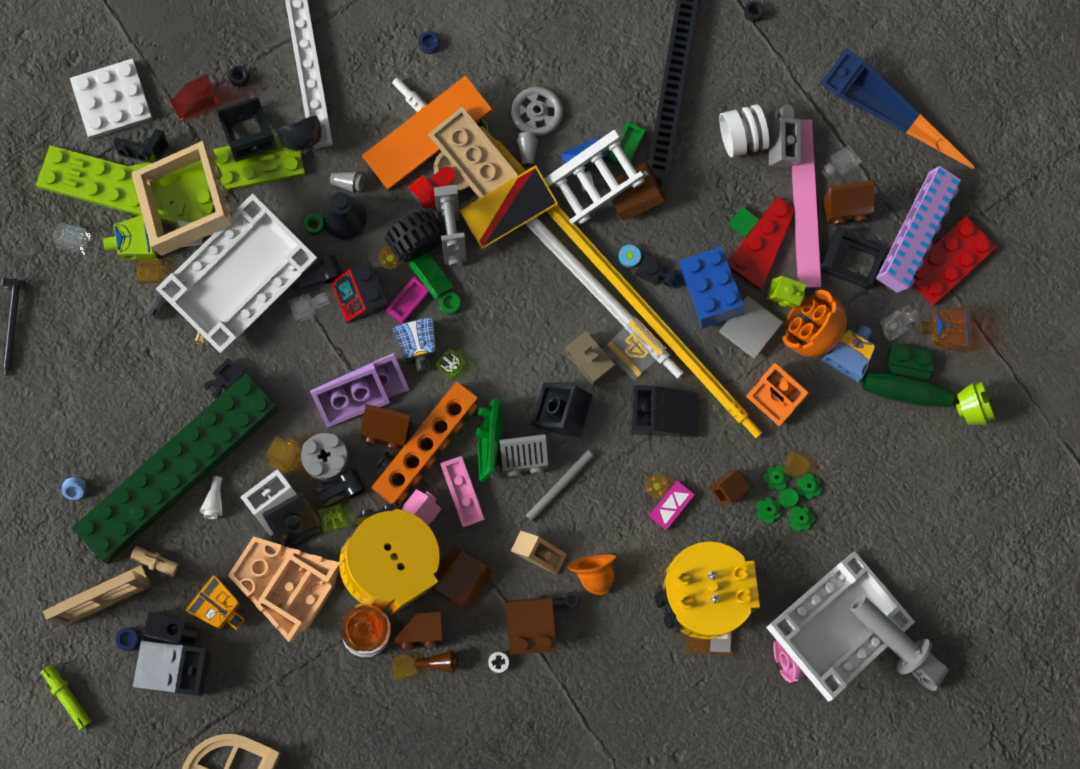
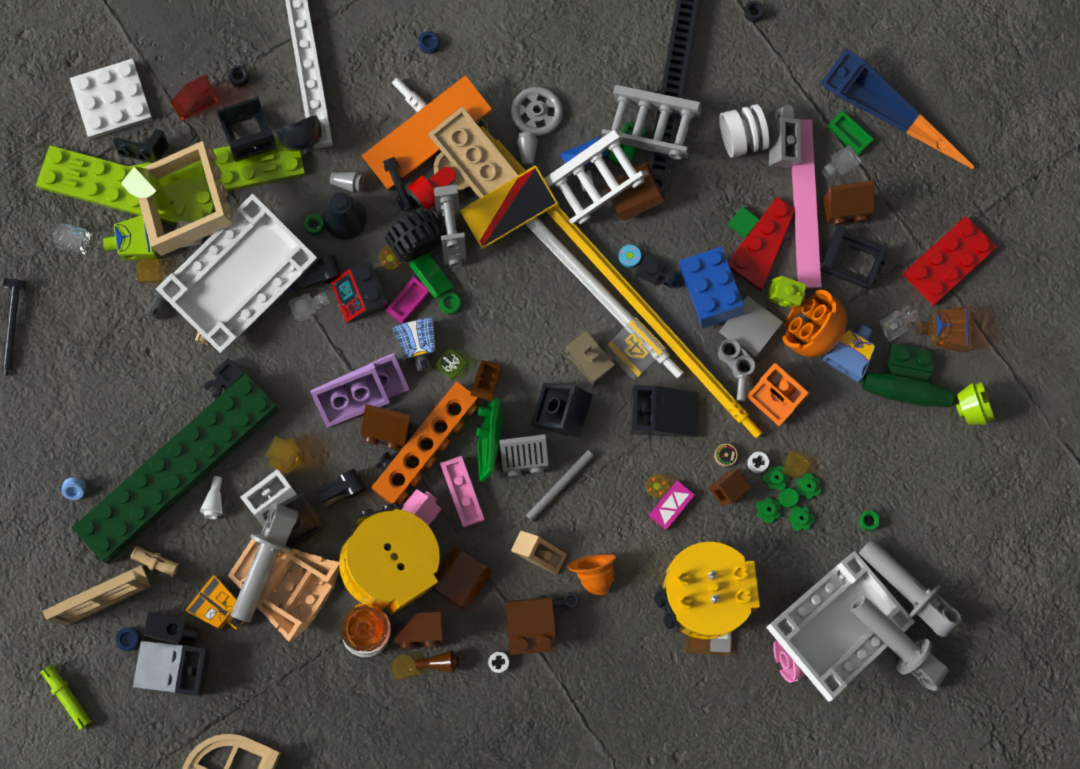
(141, 183): none -> brick
(270, 542): none -> light grey piece
(313, 452): light grey brick -> none
(332, 518): clear neon green tile -> none
(391, 165): none -> black bar
(486, 380): none -> reddish brown plate
(666, 105): none -> light grey fence
(725, 455): none -> tile
(732, 361): none -> light grey beam
(753, 457): none -> white bush
(850, 132): none -> green tile
(874, 515): none -> green axle
(918, 229): lavender brick -> none
(927, 603): none -> light grey piece

